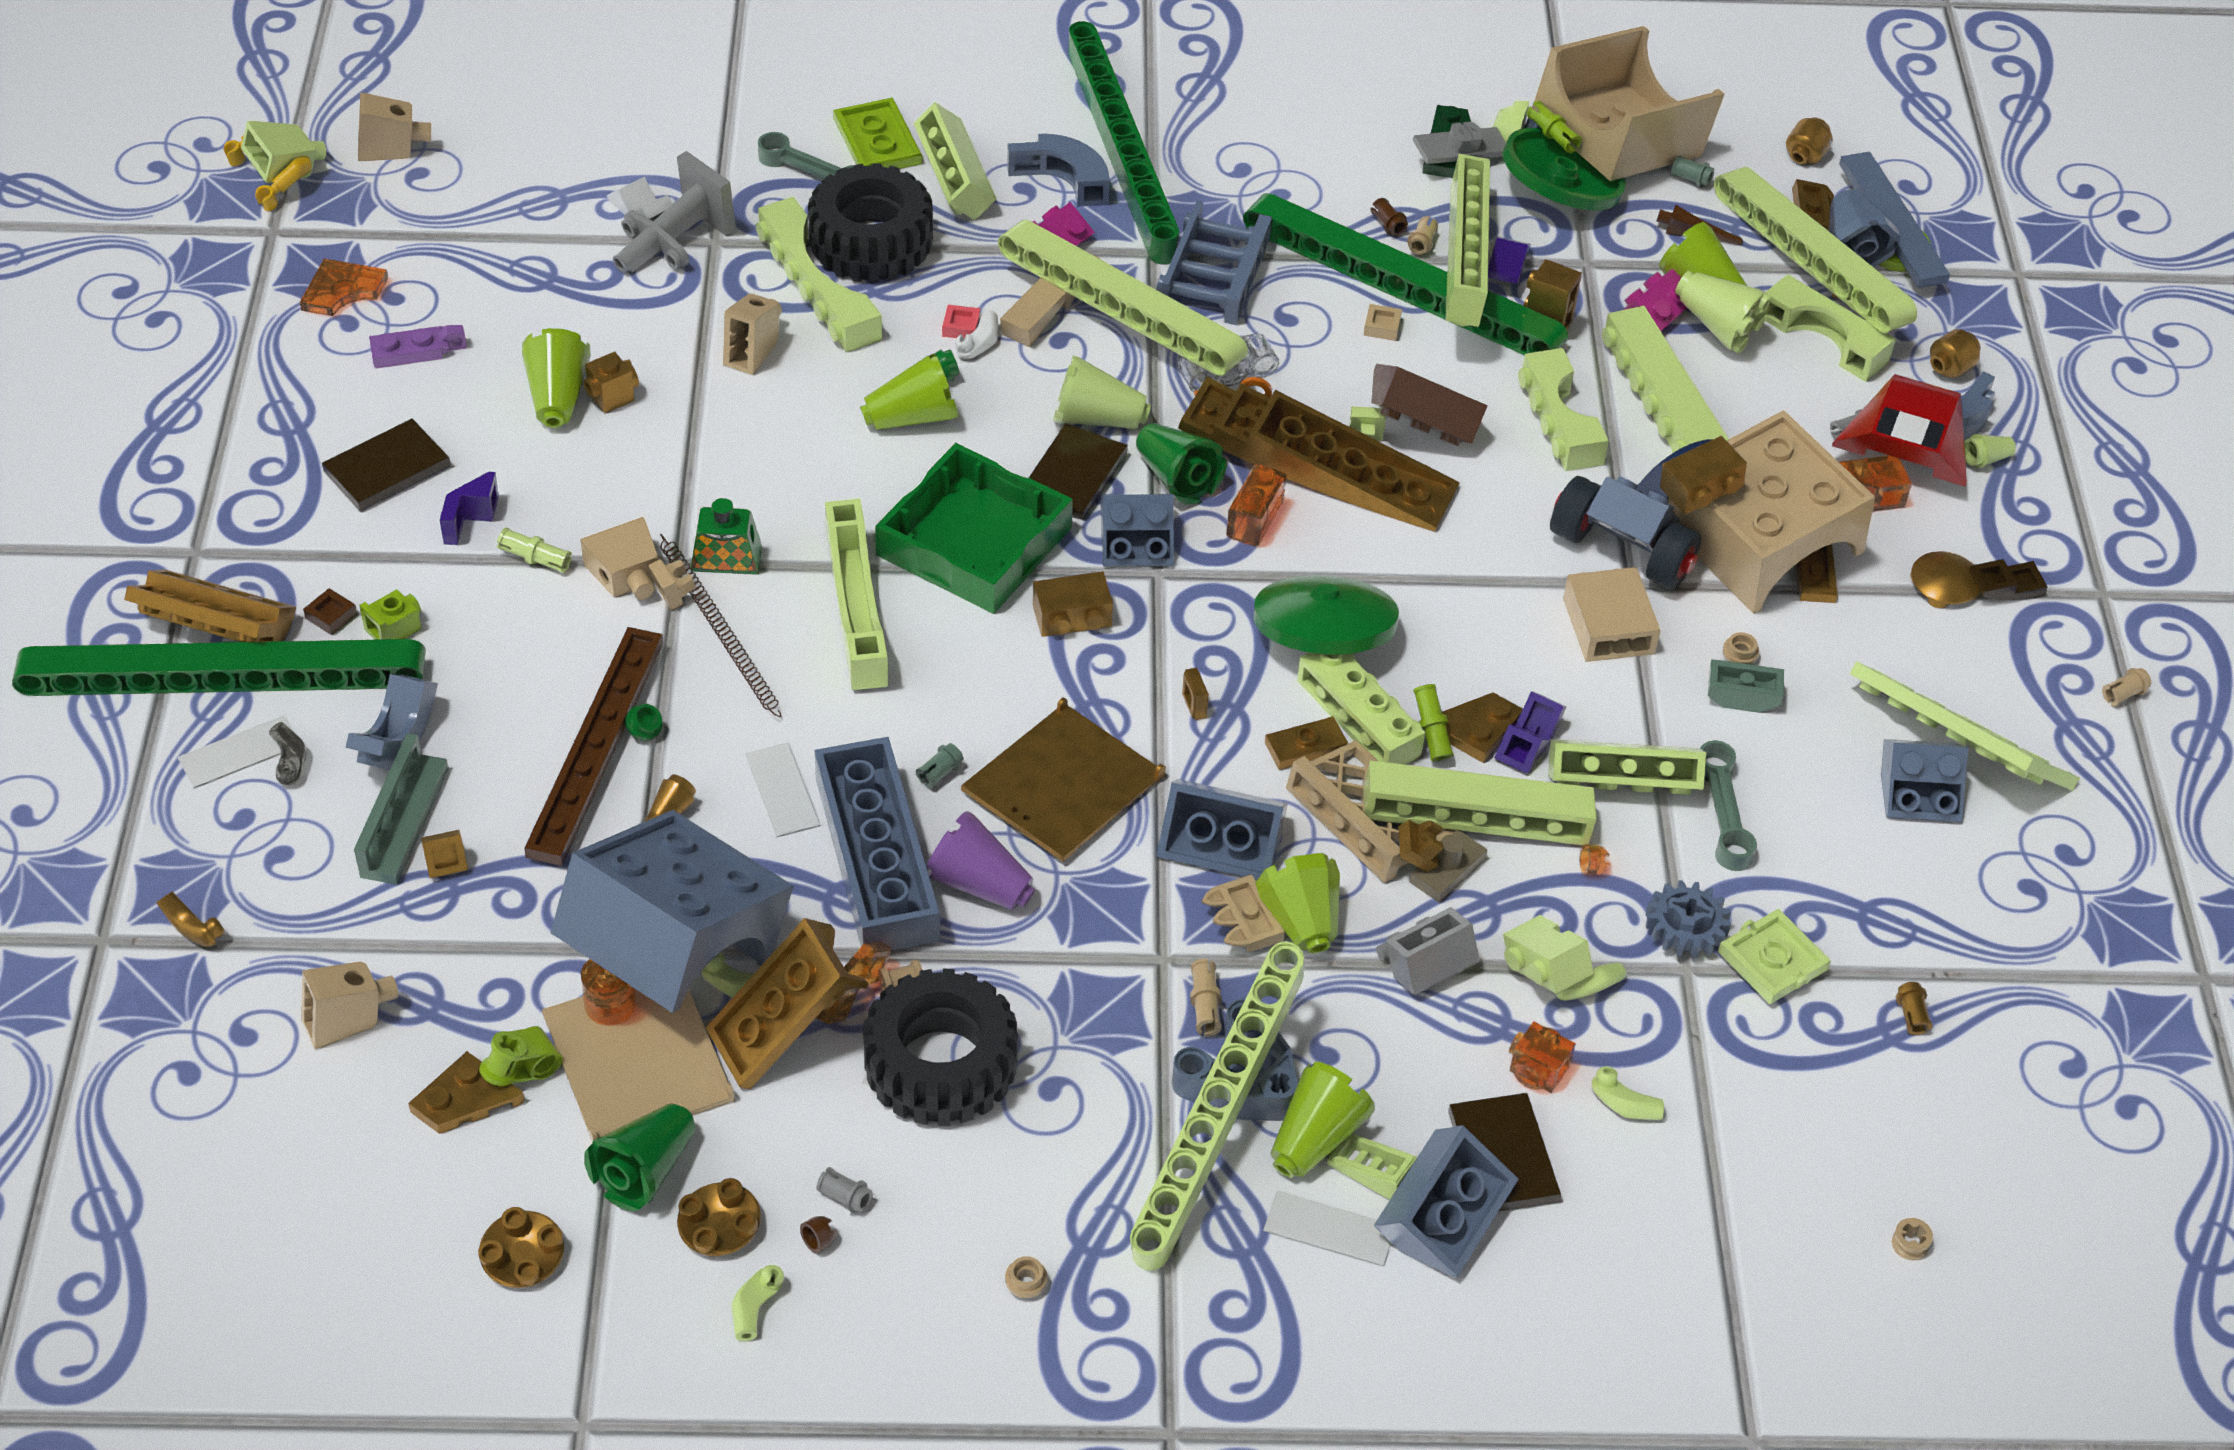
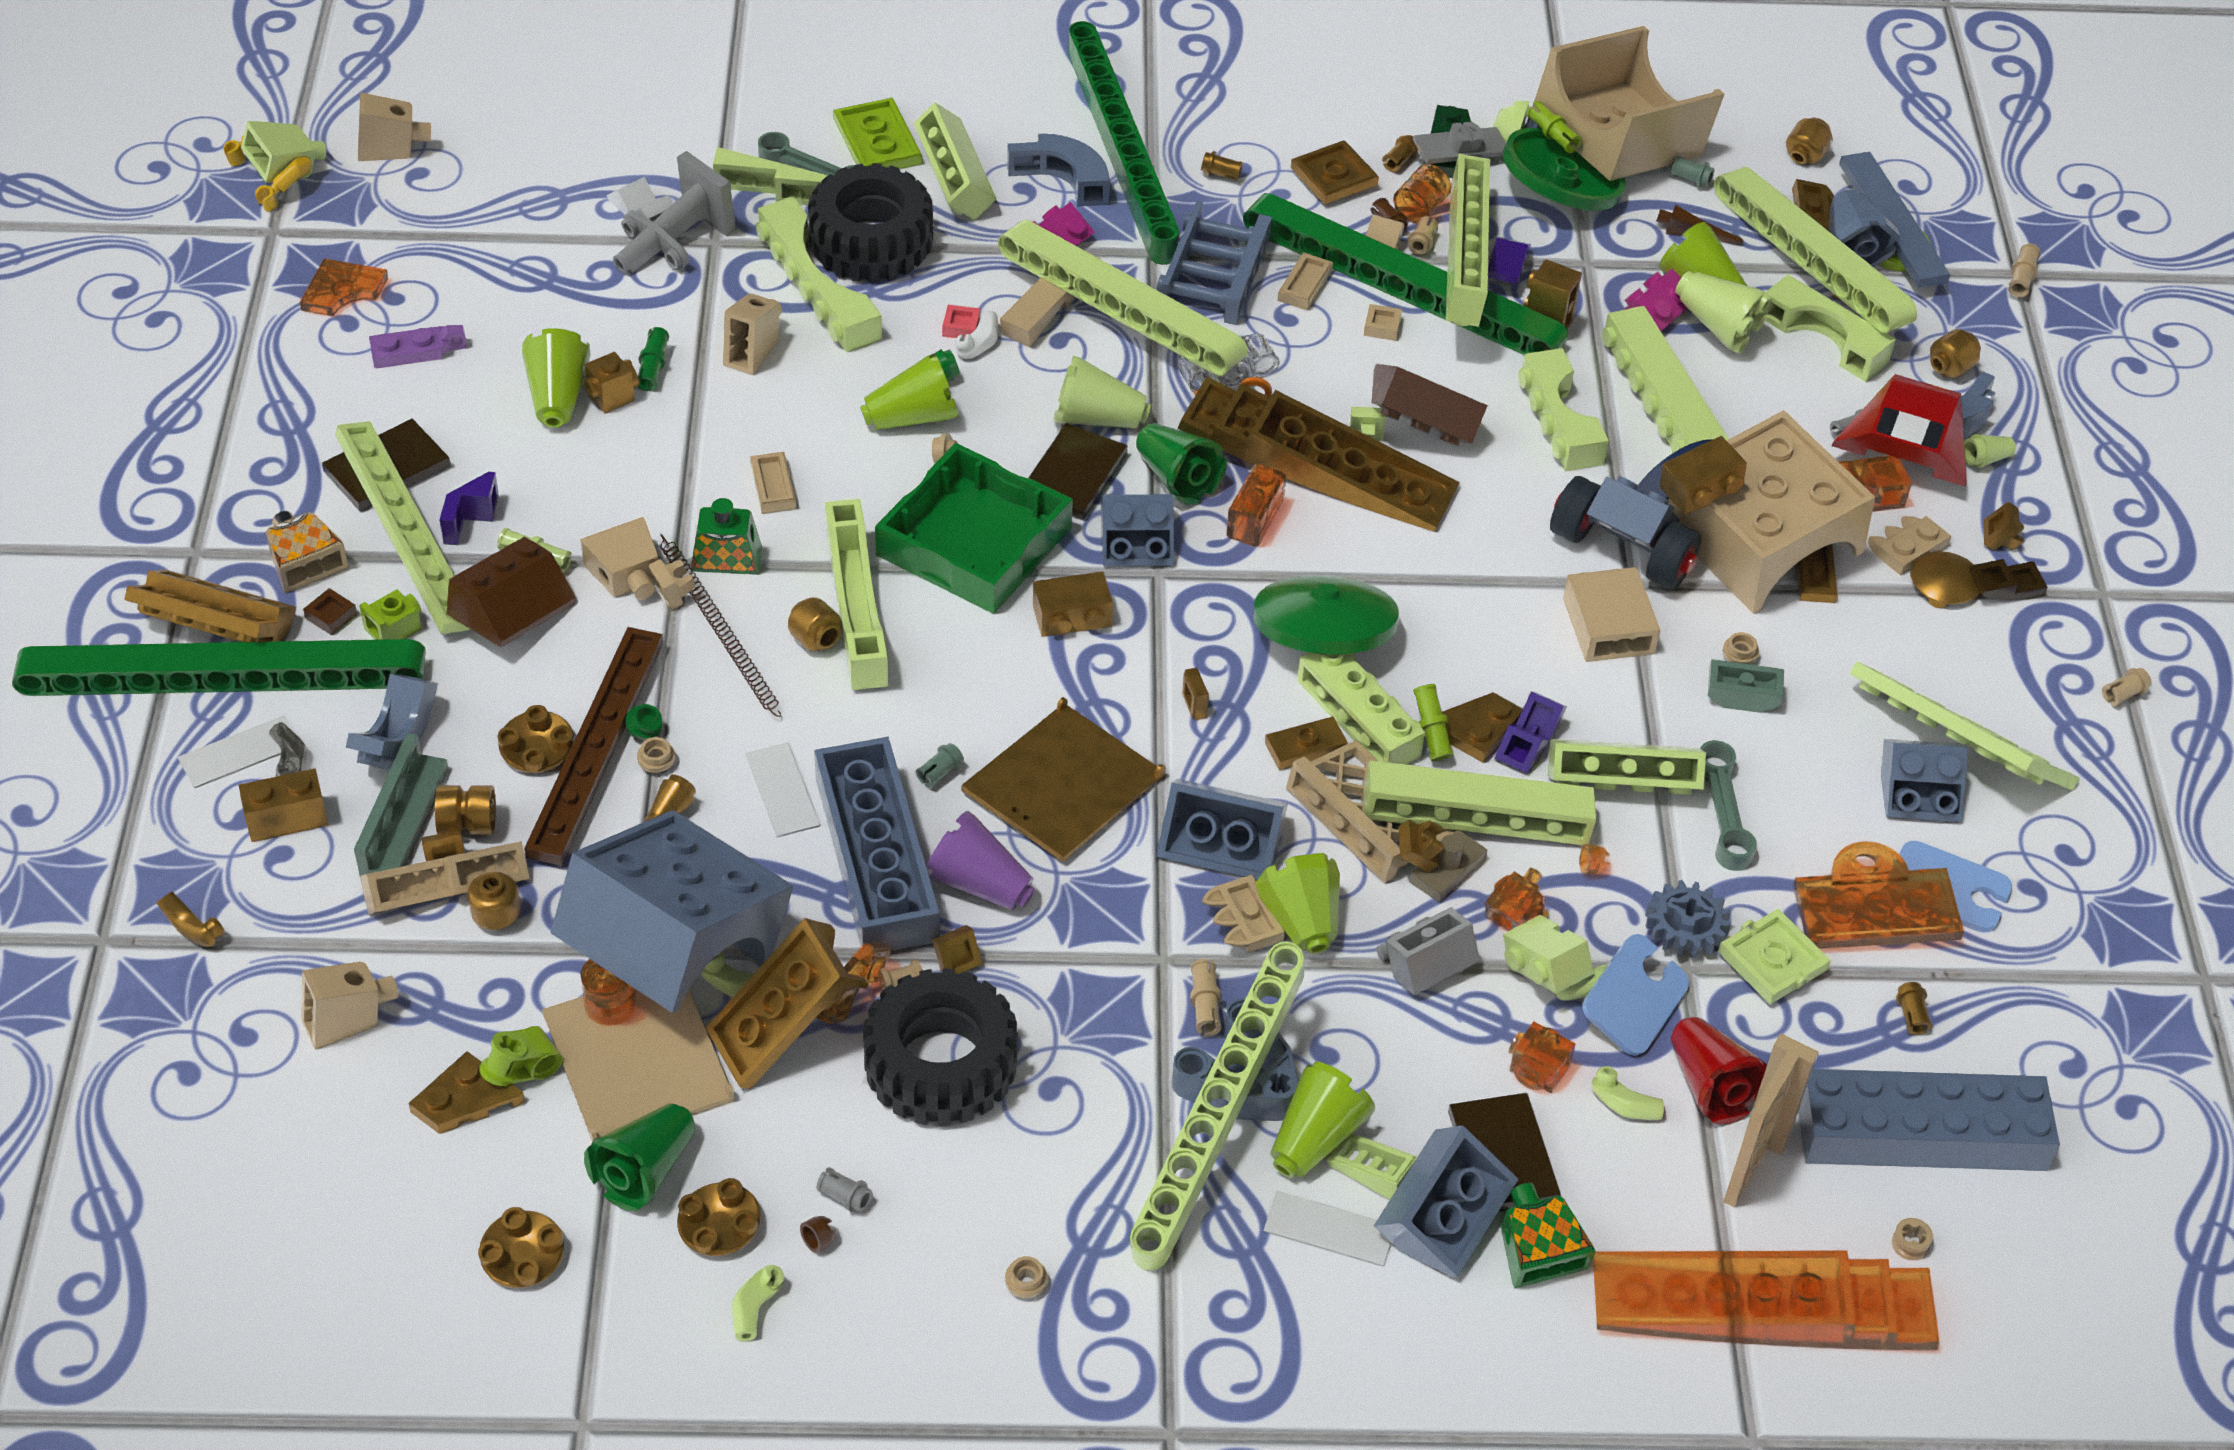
(283, 805): none -> pearl gold brick
(304, 549): none -> tan torso
(400, 519): none -> yellowish green plate
(440, 877): none -> tan slope
(465, 809): none -> pearl gold wheel
(494, 900): none -> pearl gold head
(509, 592): none -> reddish brown slope
(535, 740): none -> pearl gold dish
(652, 358): none -> green pin
(655, 755): none -> tan plate
(766, 176): none -> yellowish green slope
(773, 482): none -> tan tile
(815, 624): none -> pearl gold head
(941, 445): none -> tan plate
(957, 950): none -> pearl gold tile
(1221, 166): none -> pearl gold pin
(1305, 281): none -> tan tile
(1334, 172): none -> pearl gold plate
(1385, 230): none -> tan tile
(1400, 153): none -> pearl gold pin
(1422, 192): none -> clear orange wheel
(1516, 900): none -> clear orange piece
(1543, 1238): none -> green torso
(1628, 1002): none -> light blue piece
(1717, 1069): none -> red cone
(1766, 1298): none -> clear orange slope
(1773, 1110): none -> tan fence
(1877, 901): none -> clear orange plate
(1908, 543): none -> tan plate
(1928, 1120): none -> sand blue brick
(1965, 879): none -> light blue piece
(2003, 528): none -> pearl gold tile
(2024, 270): none -> tan pin

